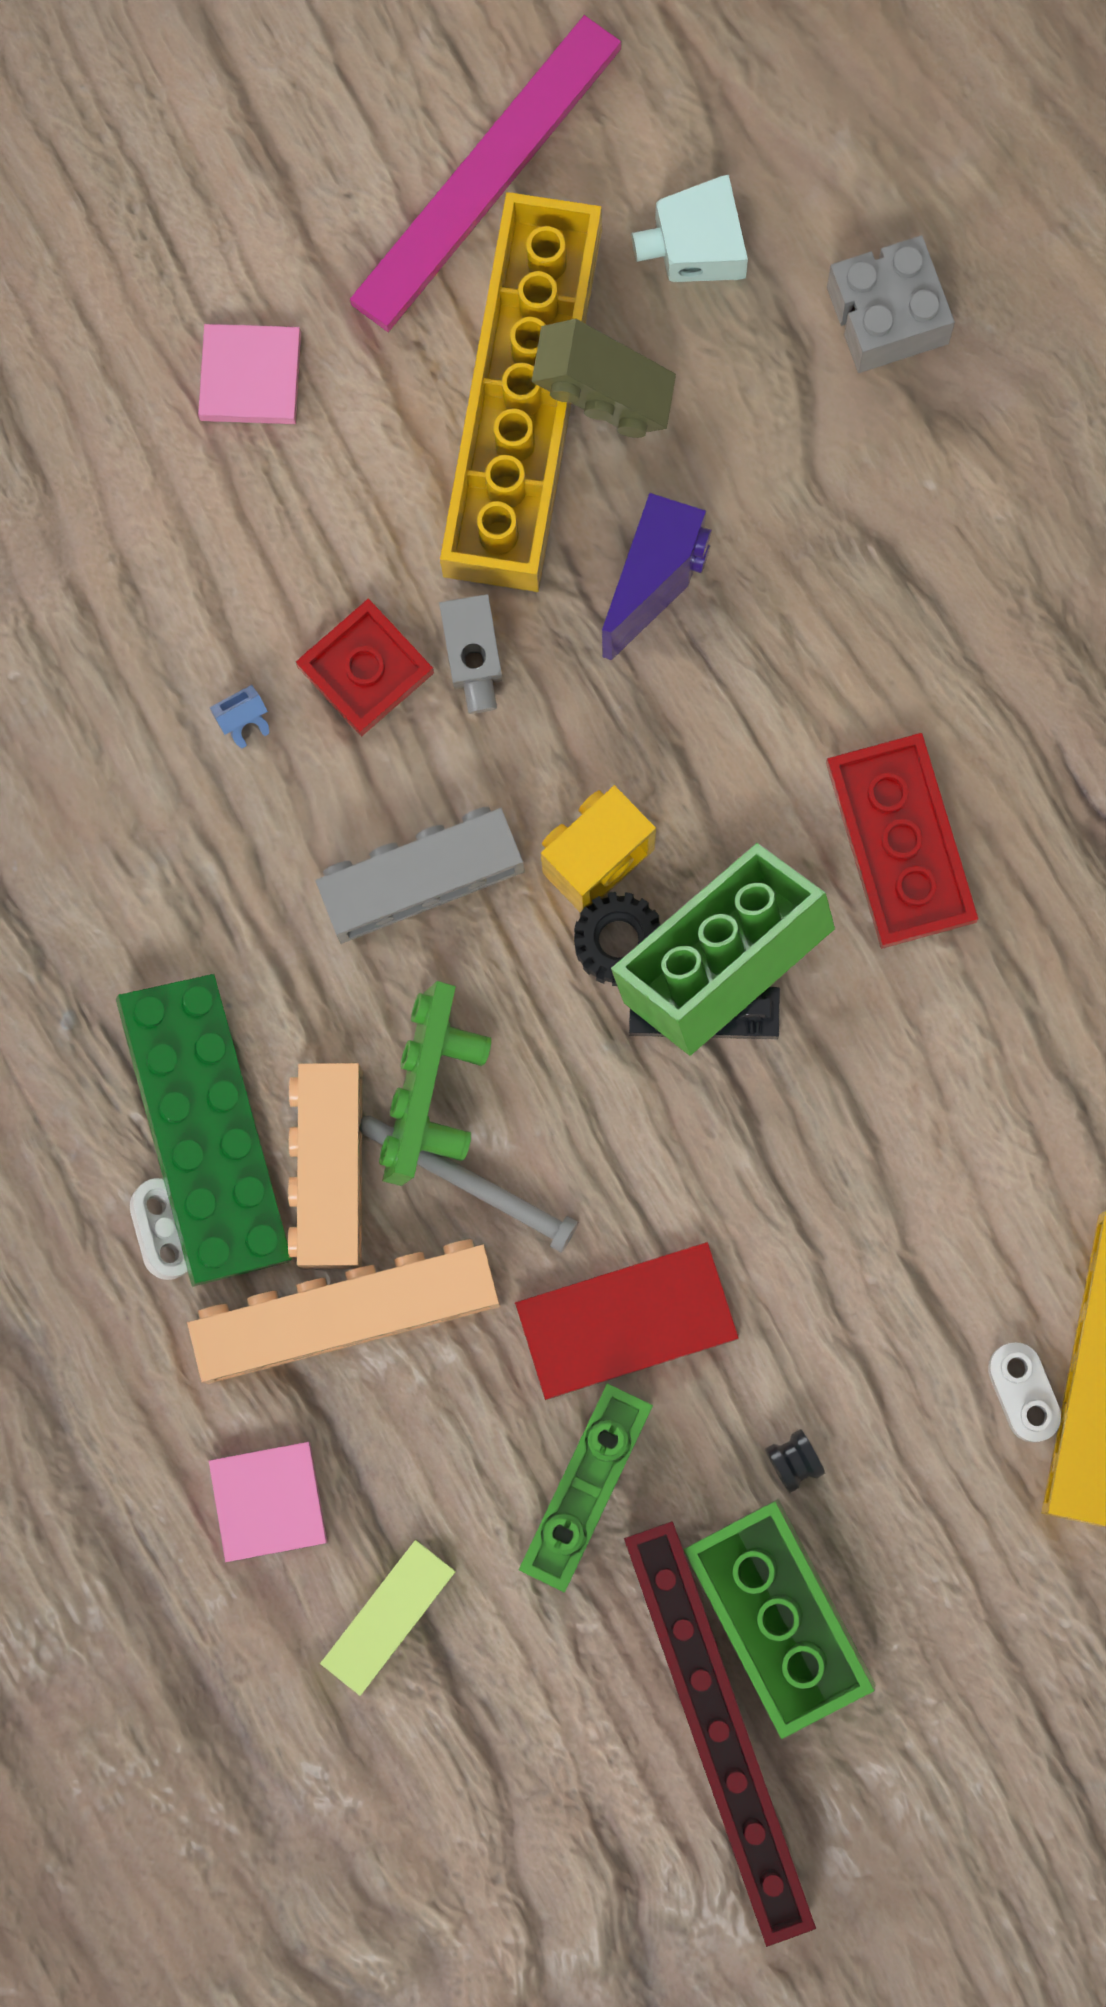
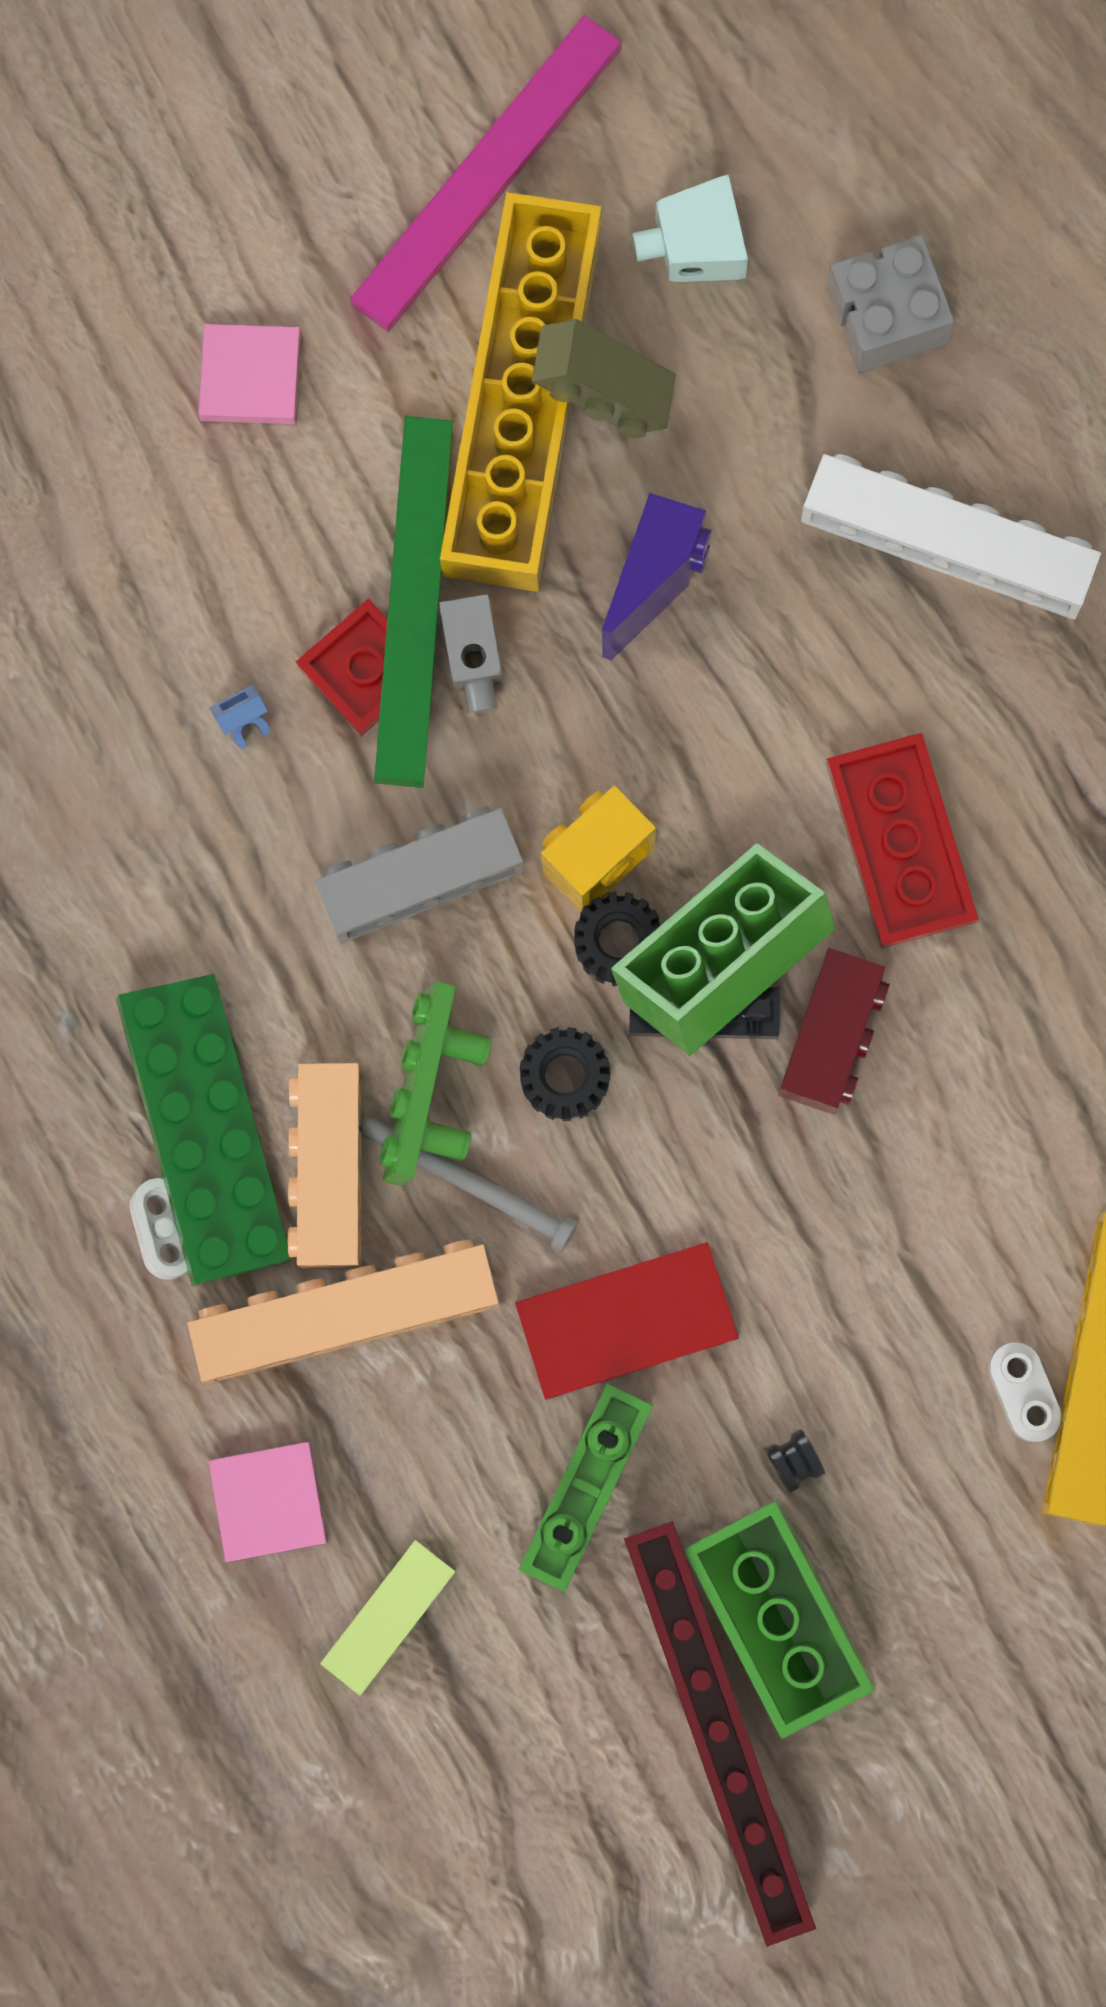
(413, 603): none -> green tile
(558, 1044): none -> black tyre
(834, 1032): none -> dark red brick
(950, 535): none -> white brick

